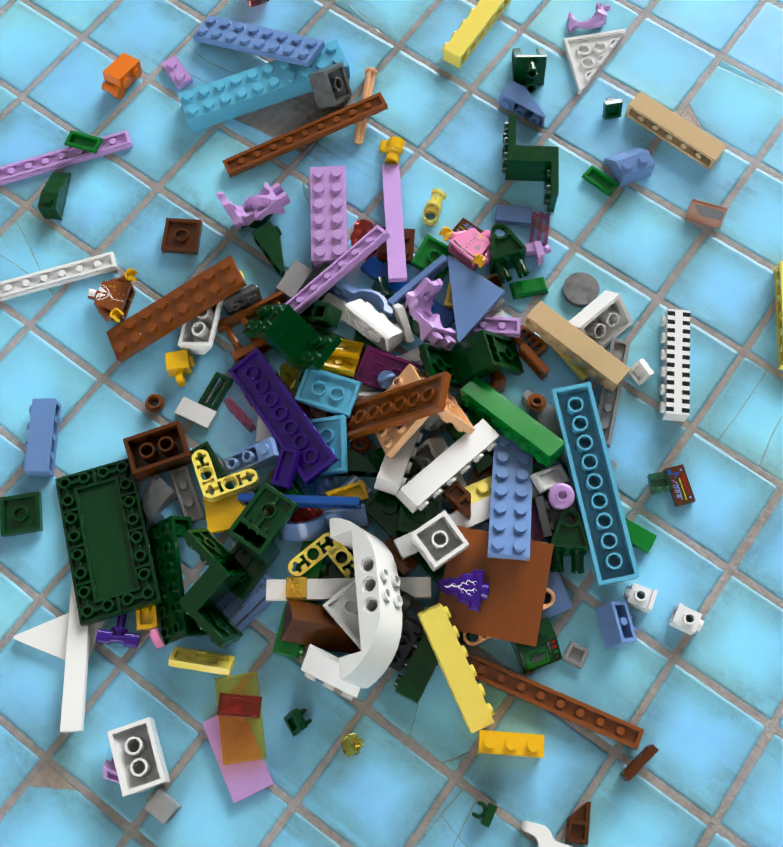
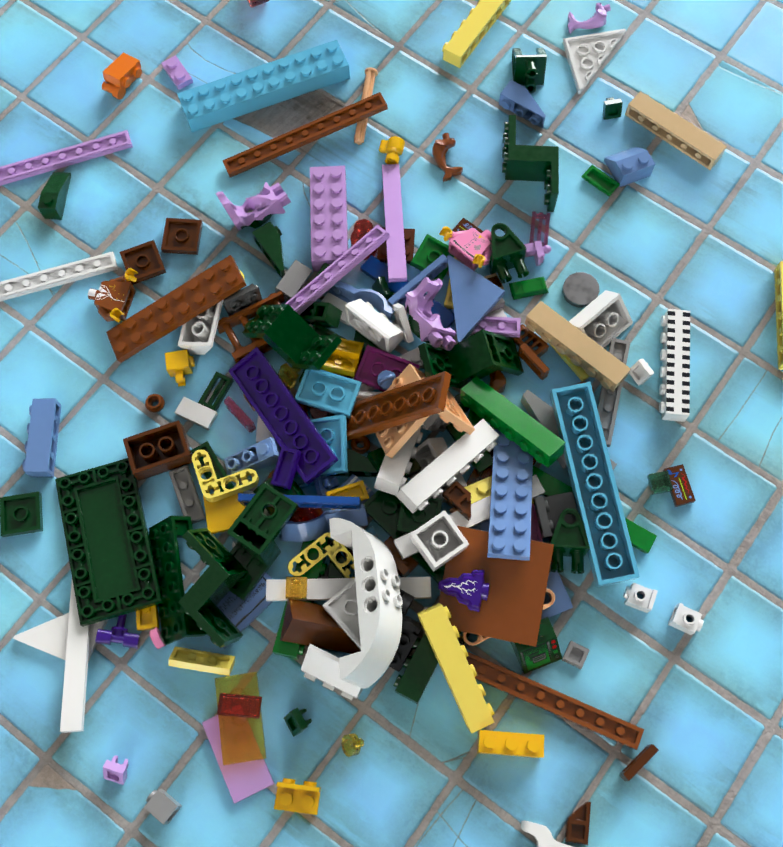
(83, 141): green tile -> none
(138, 756): white slope -> none
(144, 260): none -> reddish brown plate
(156, 498): flat silver brick -> none
(259, 40): medium blue plate -> none
(297, 797): none -> yellow bracket
(330, 85): flat silver slope -> none
(430, 209): light yellow connector -> none
(439, 150): none -> dark orange animal
(487, 813): dark green tile -> none
(513, 215): medium blue tile -> none
(533, 407): dark orange plate -> none
(548, 477): white tile -> none
(561, 496): lavender head -> none
(616, 624): medium blue brick -> none
(706, 213): slope -> none

